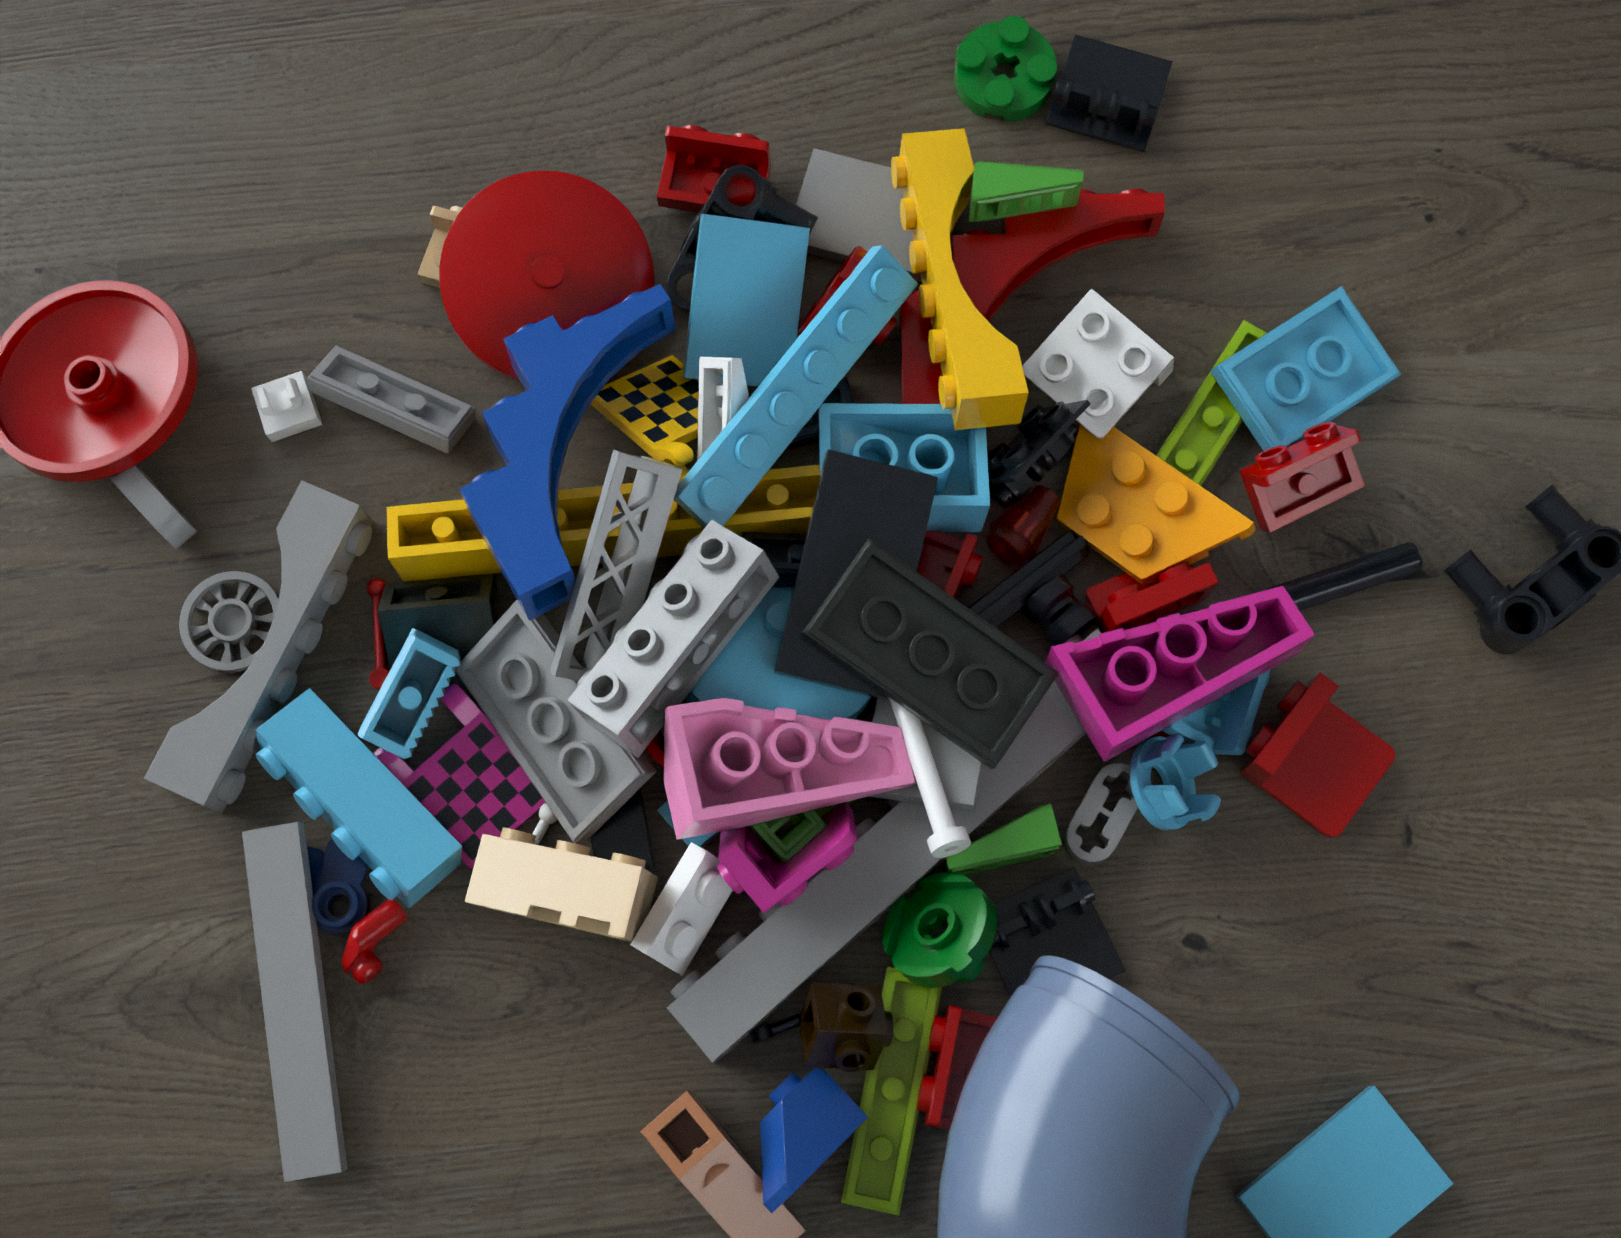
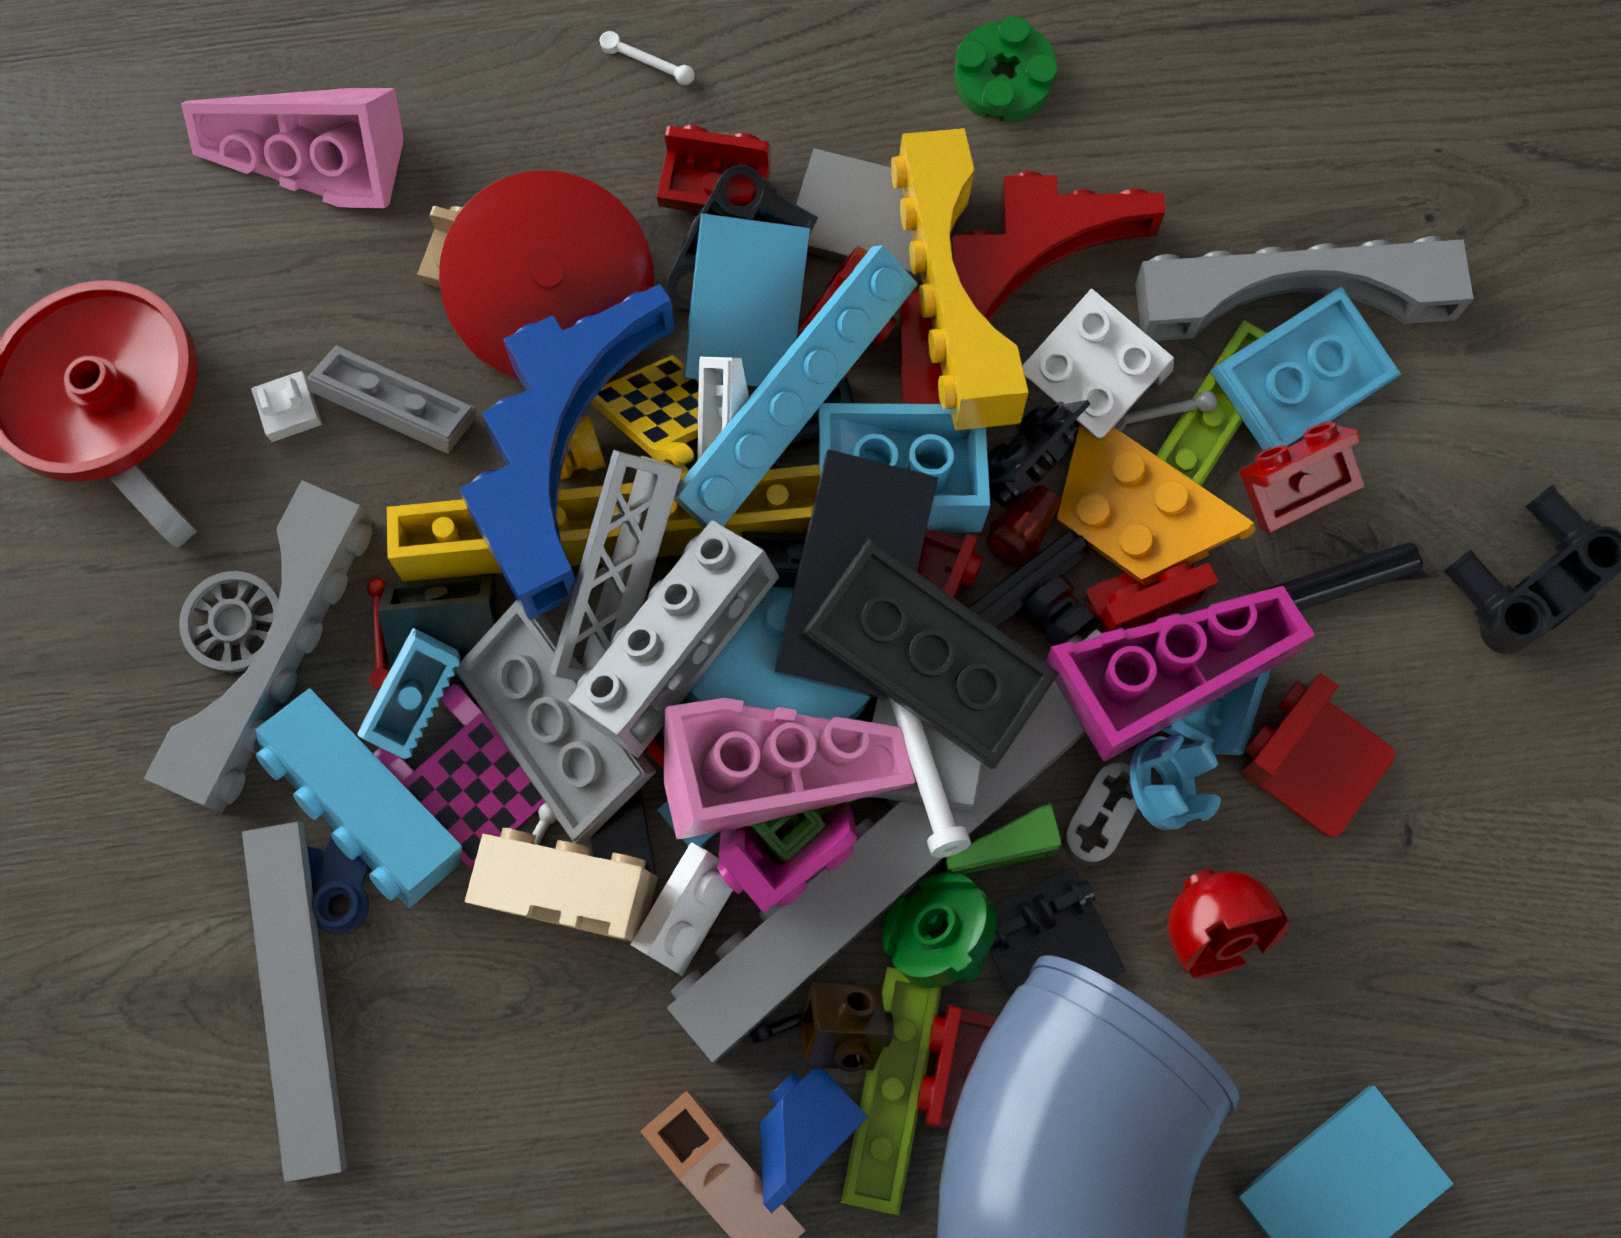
(319, 141): none -> bright pink wedge
(364, 937): red arm -> none
(585, 450): none -> yellow wheel
(611, 44): none -> white hinge
(1016, 190): bright green slope -> none
(1109, 93): black hinge -> none
(1204, 402): none -> light grey hinge
(1221, 919): none -> red cylinder
(1405, 280): none -> light grey arch

